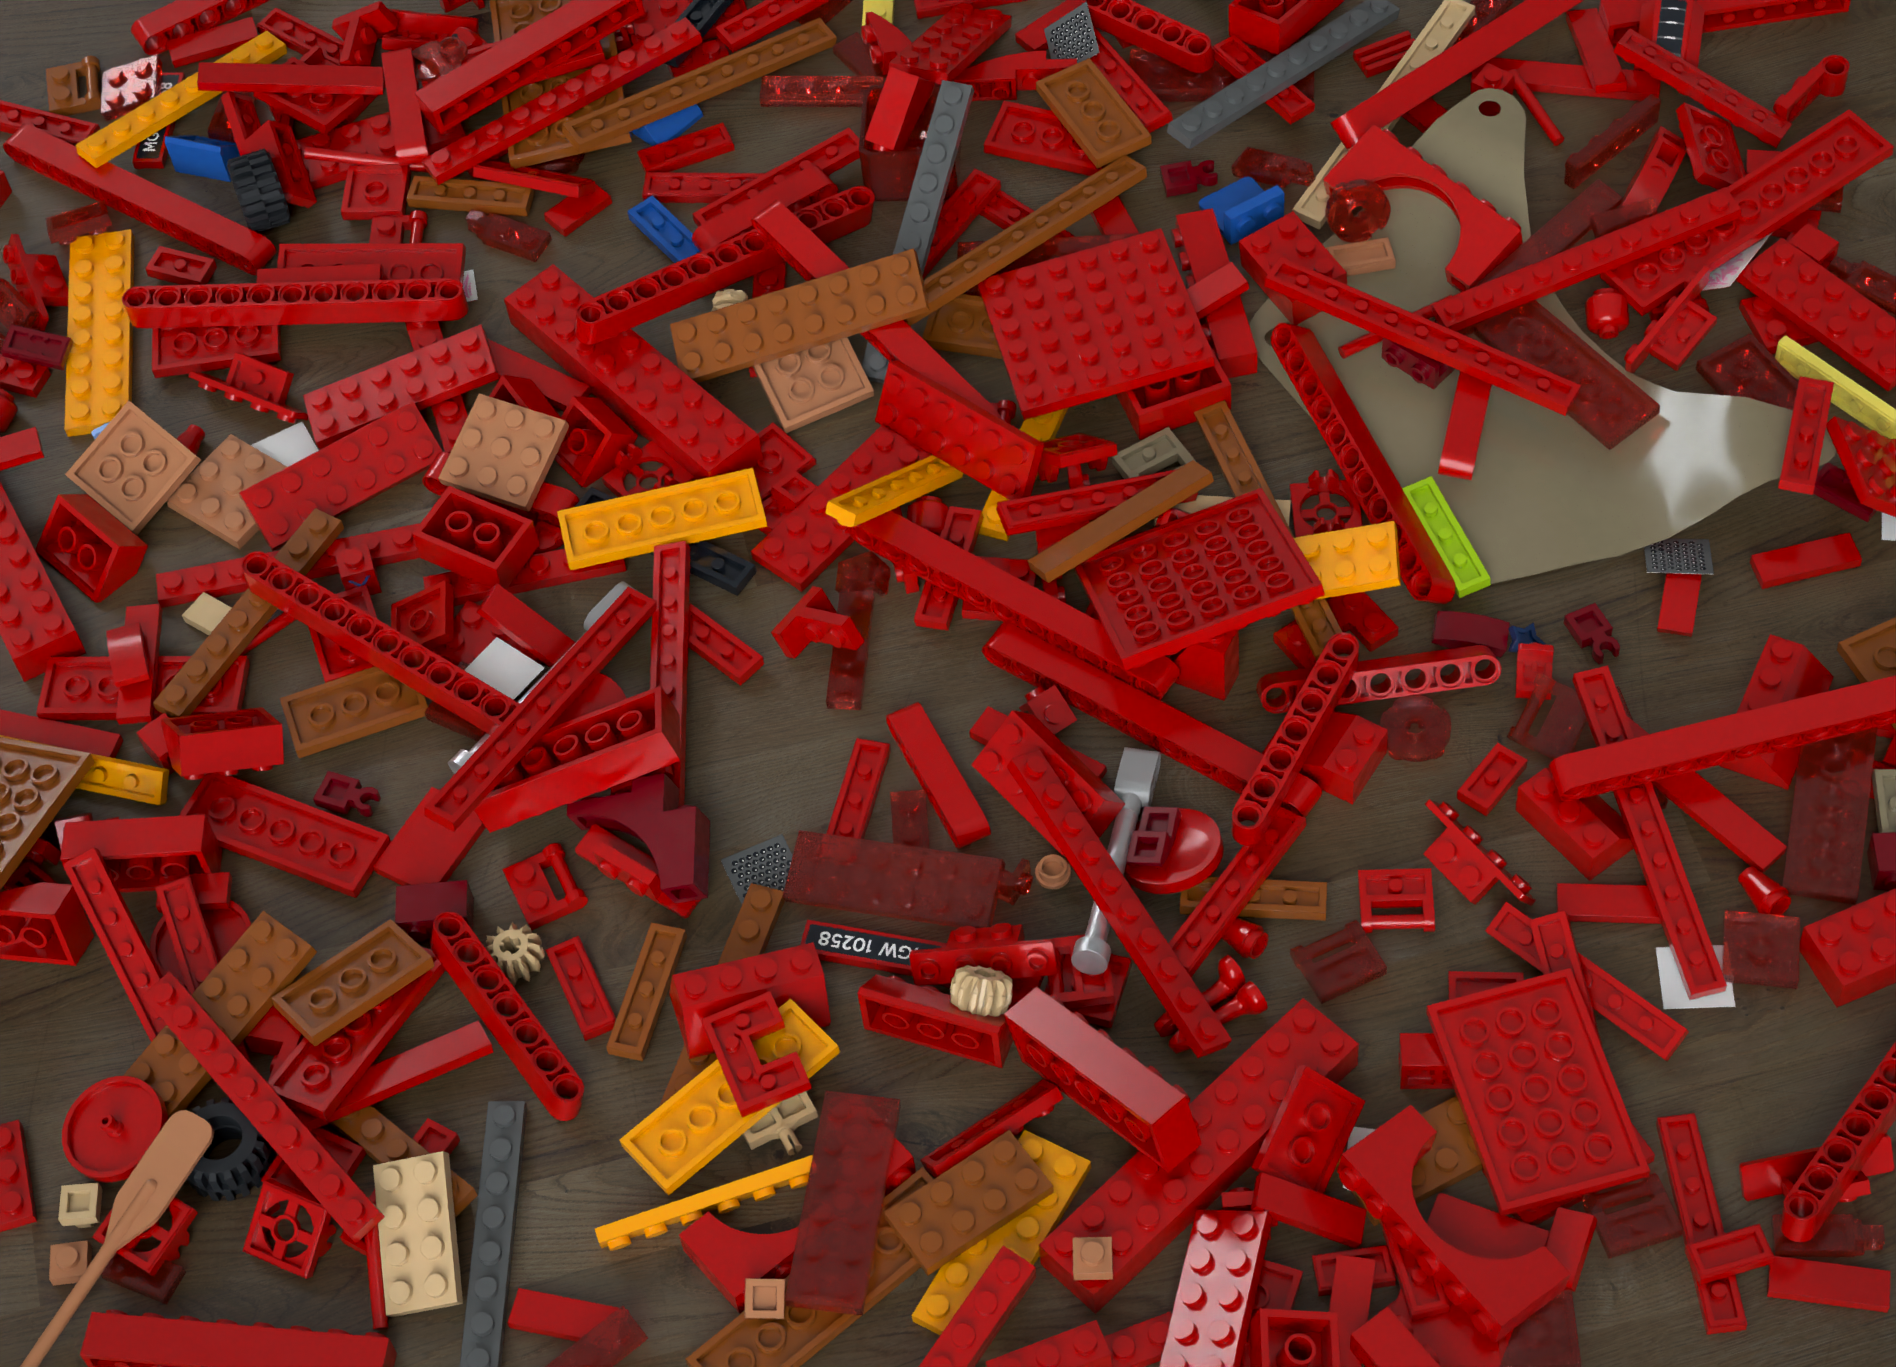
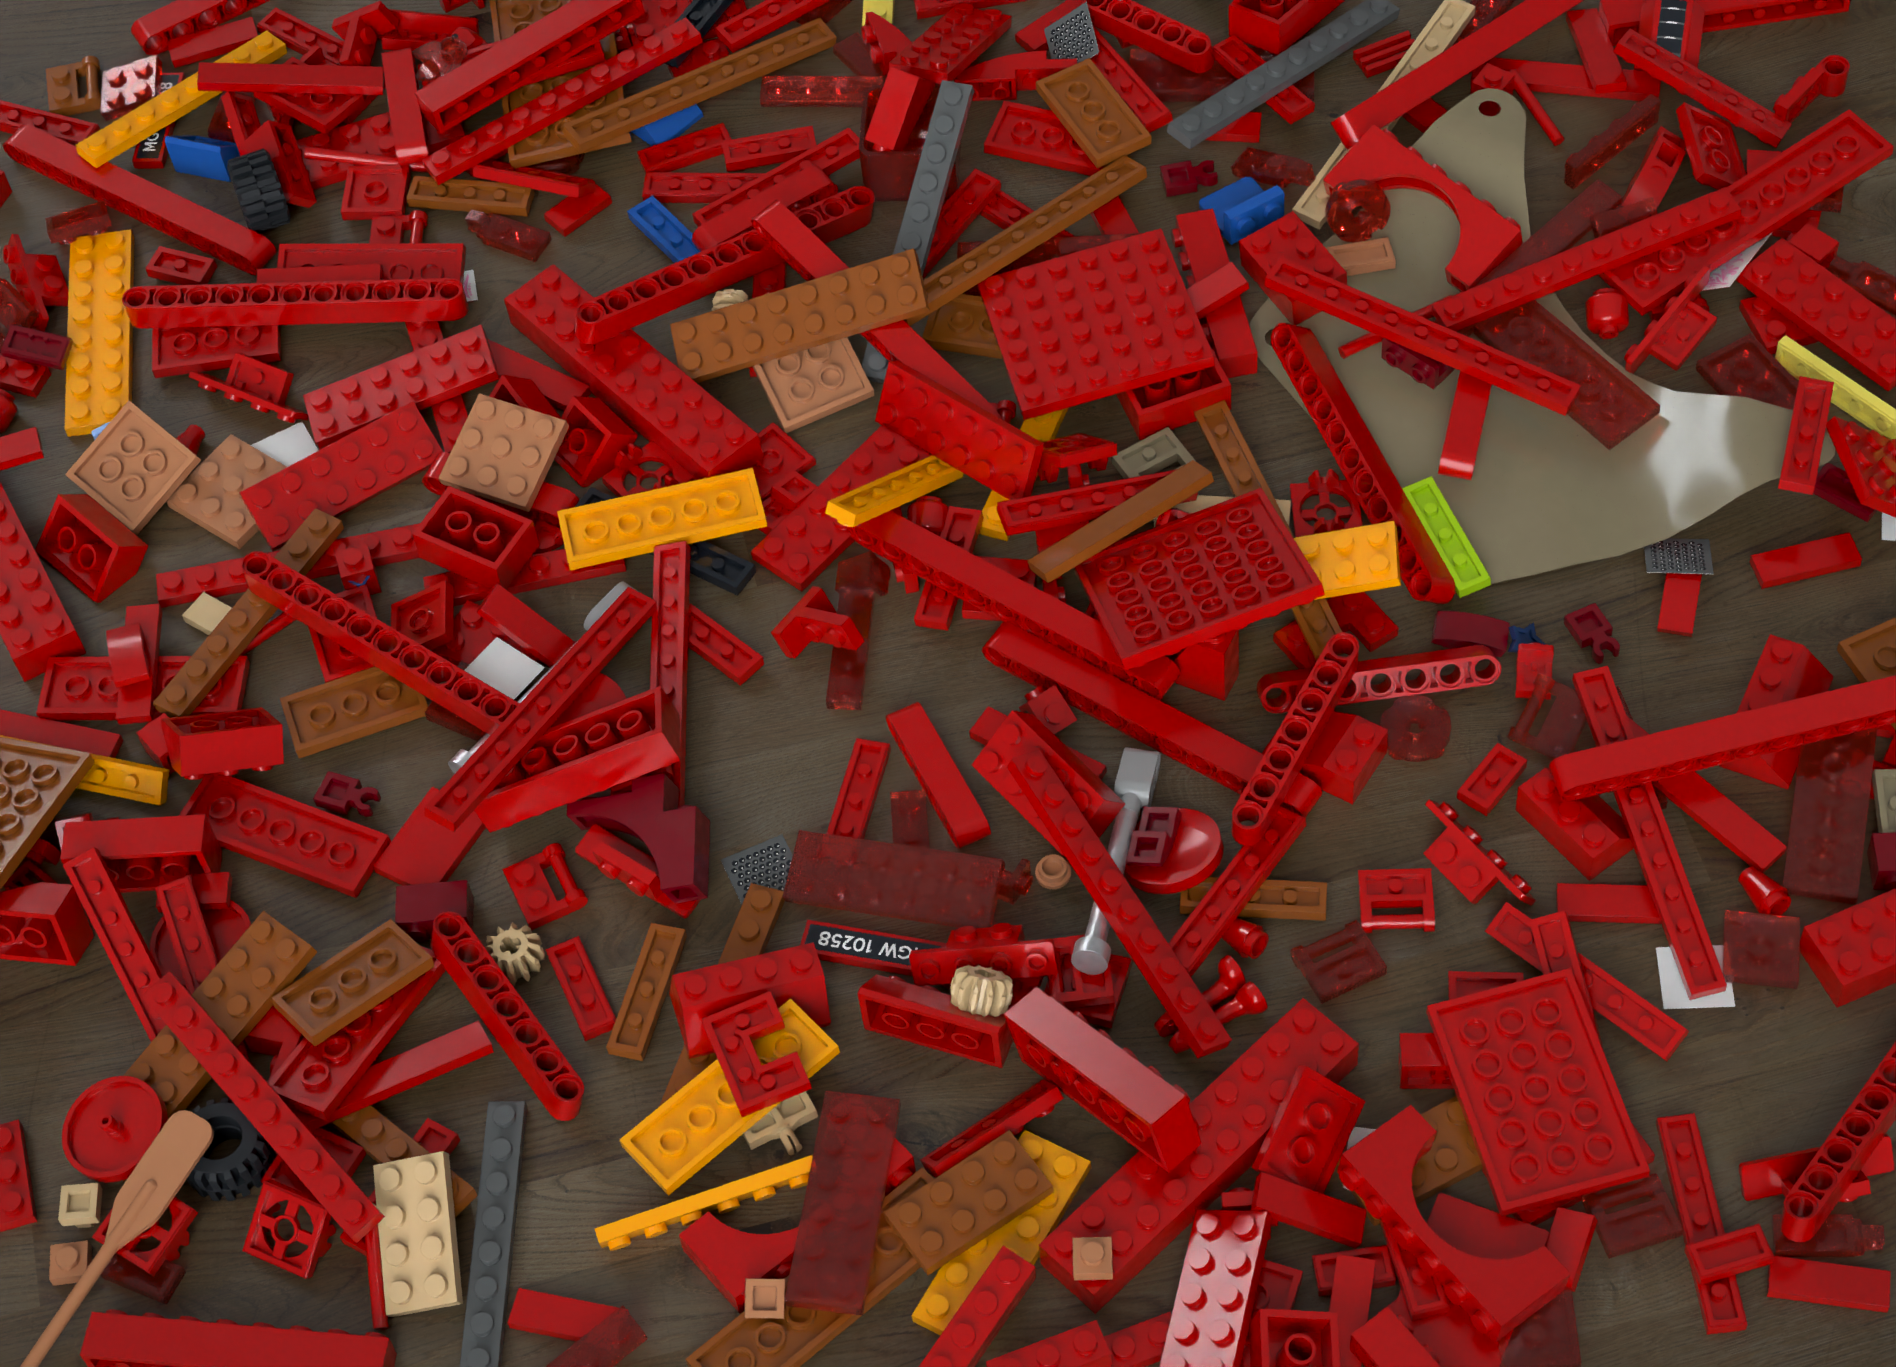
(767, 148): none -> red plate
(1241, 130): none -> red tile

